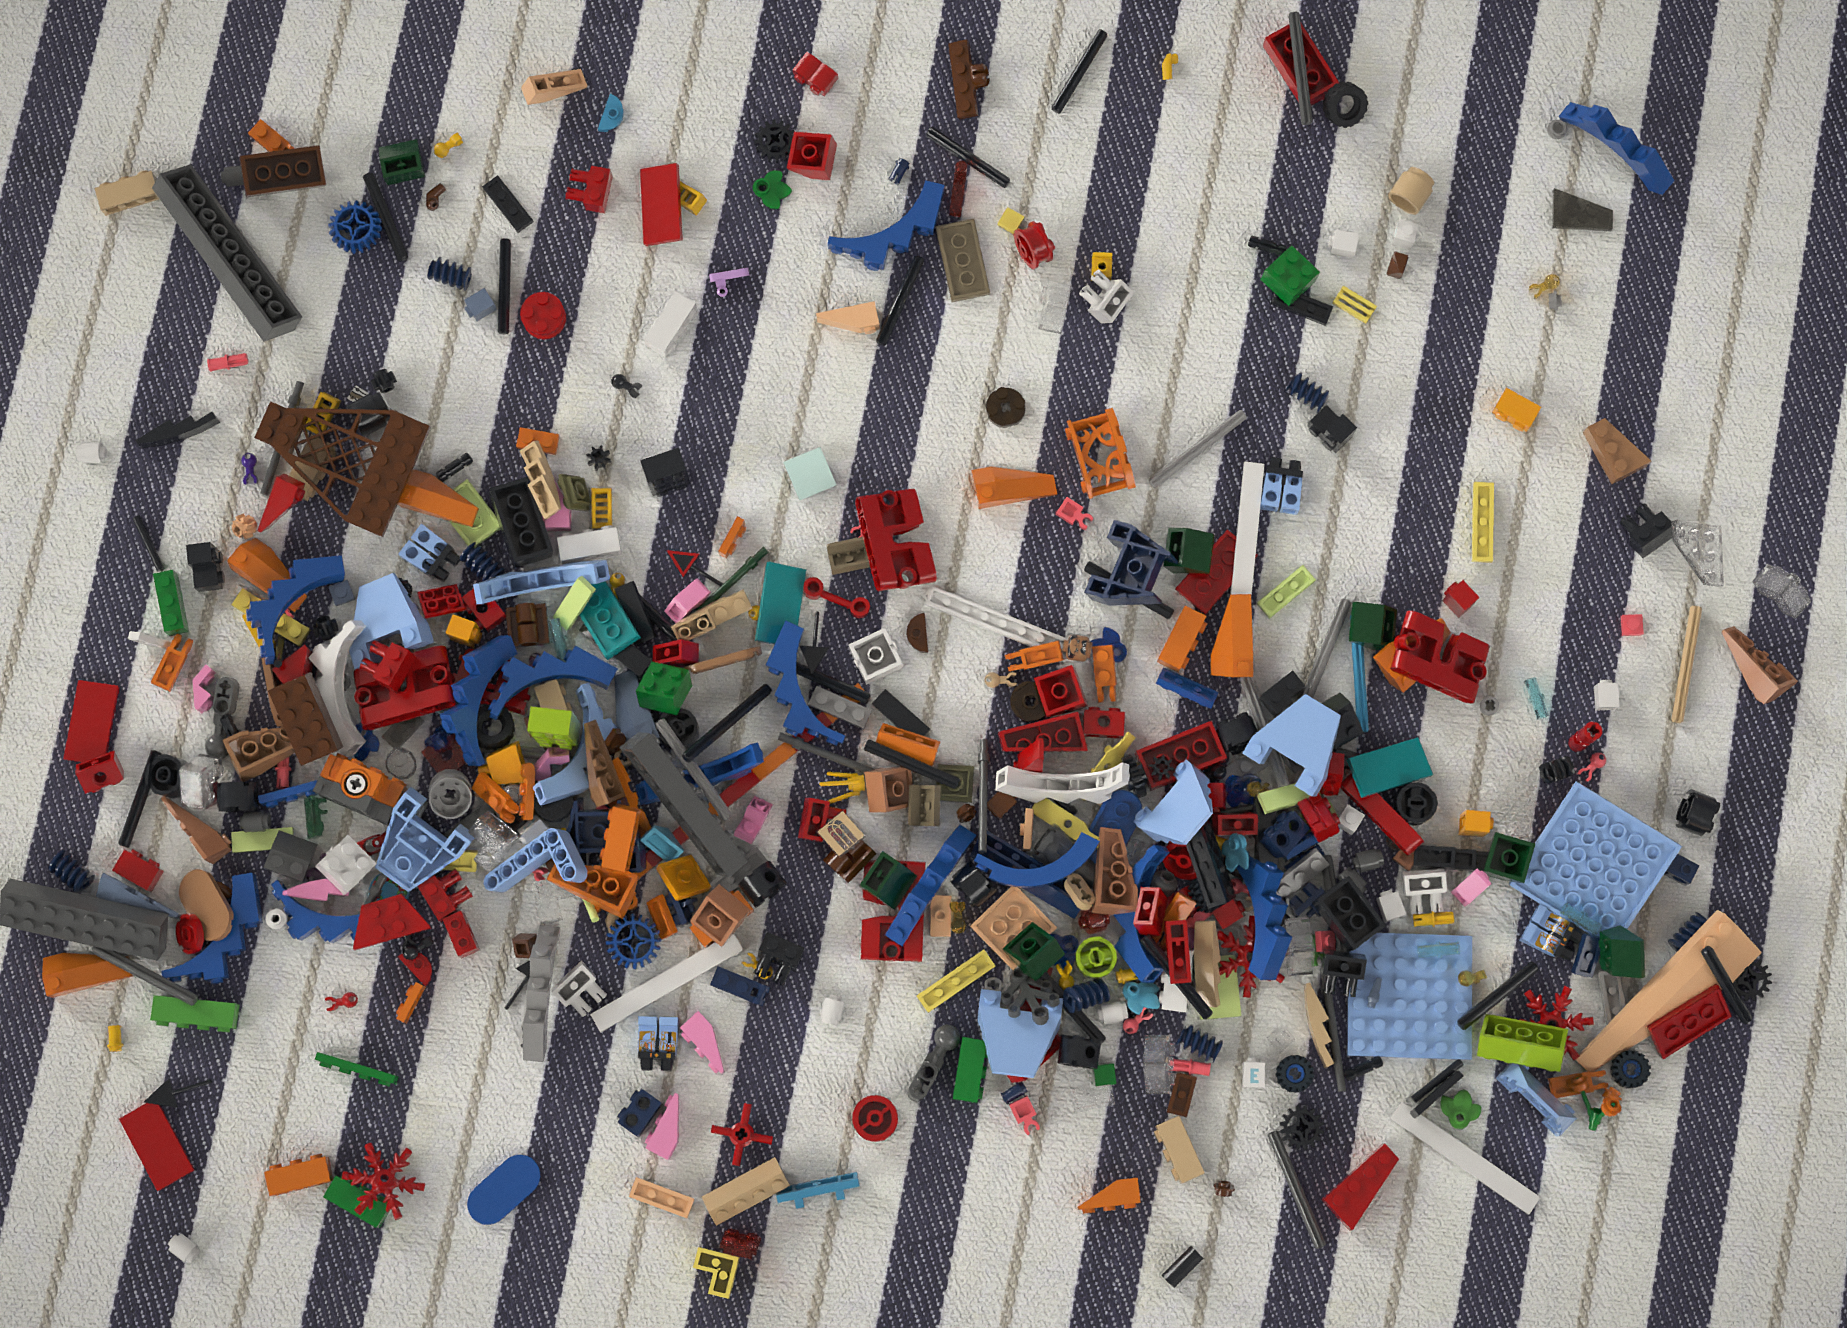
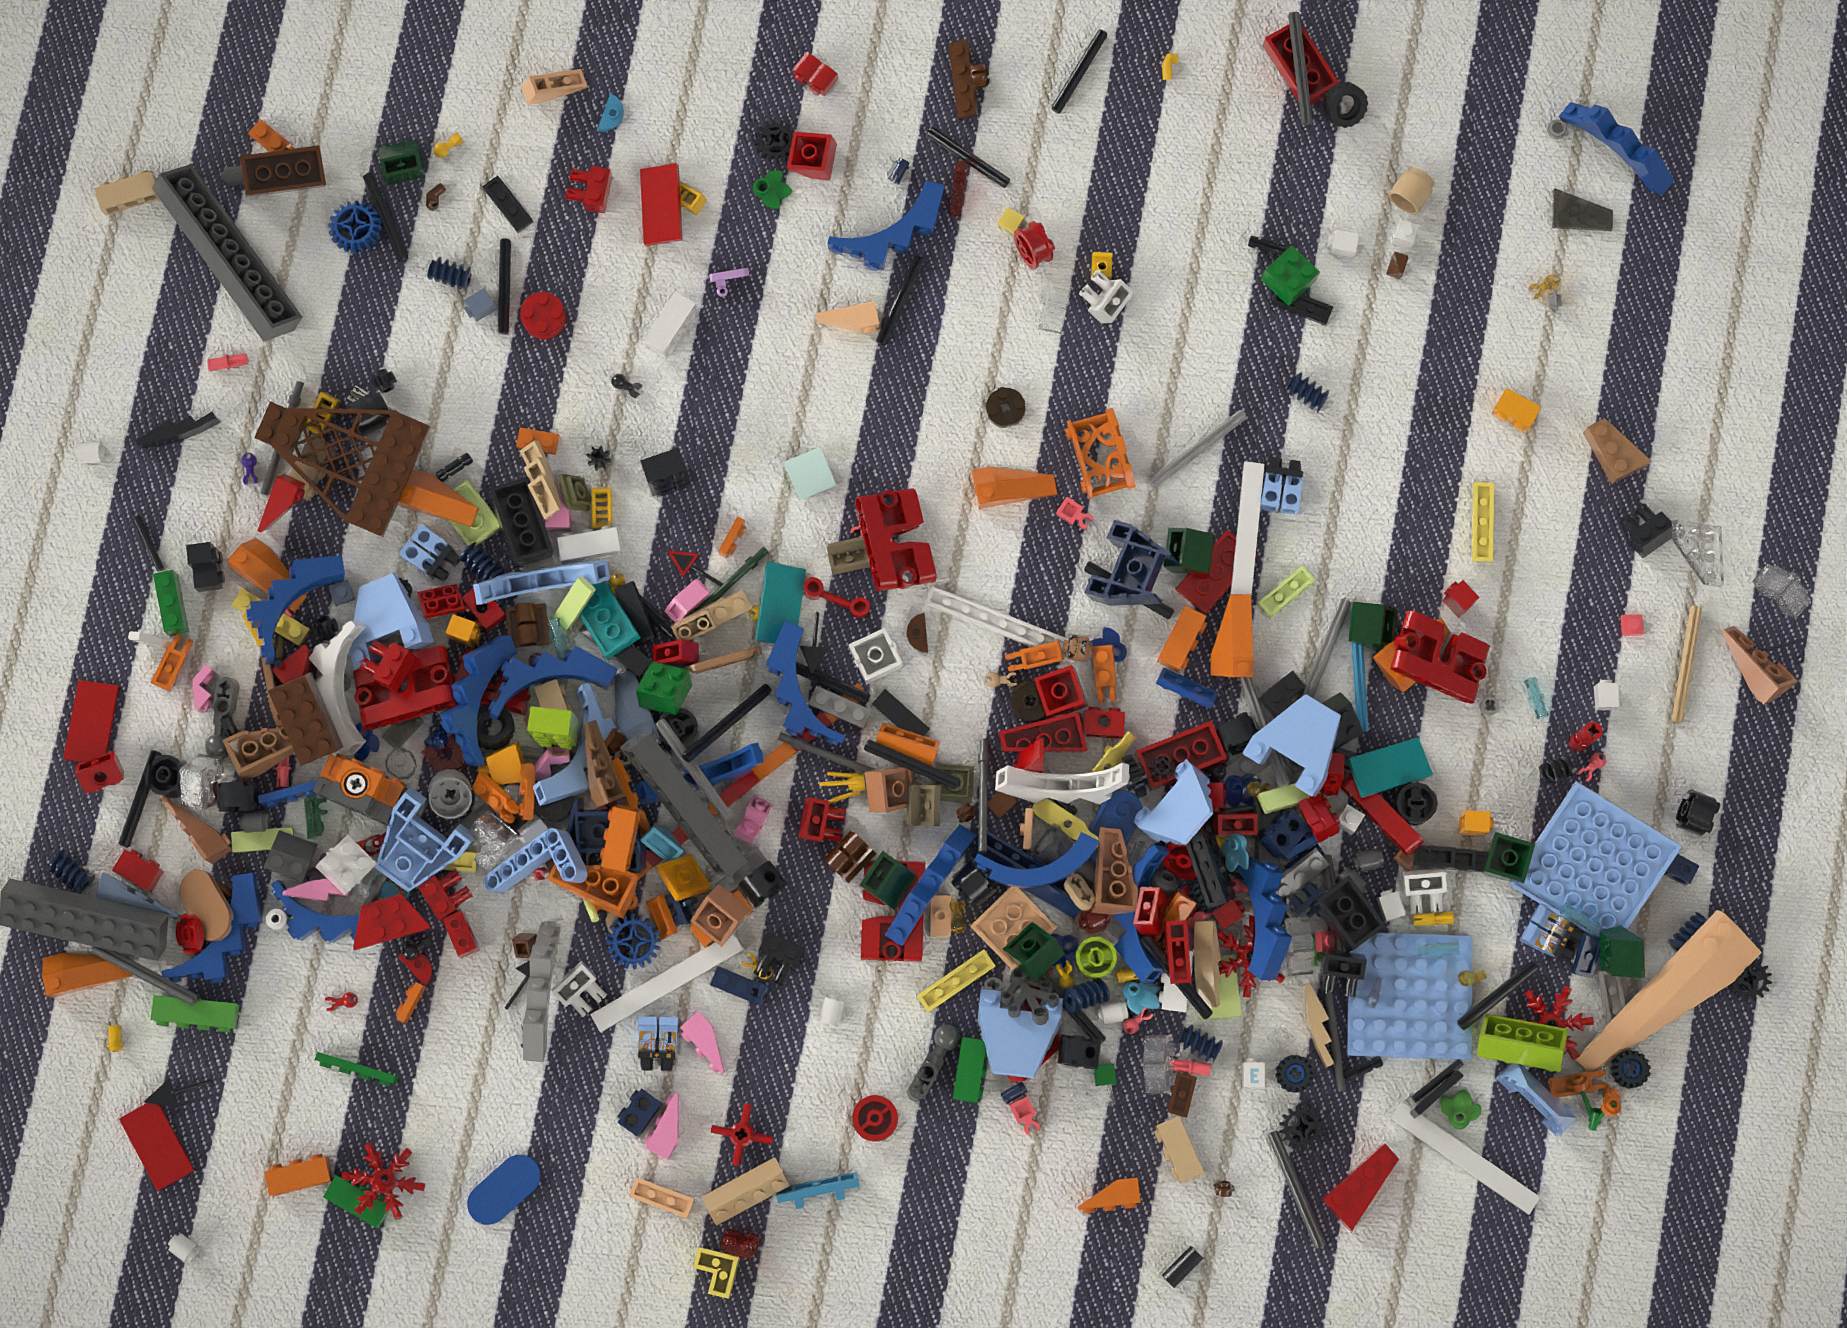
(244, 526): light nougat gear -> none
(841, 834): piece -> none
(962, 260): dark tan tile -> none
(1331, 429): black brick -> none
(1360, 299): light yellow tile -> none
(1471, 887): bright pink slope -> none
(1689, 1021): red tile -> none
(1726, 985): black axle -> none

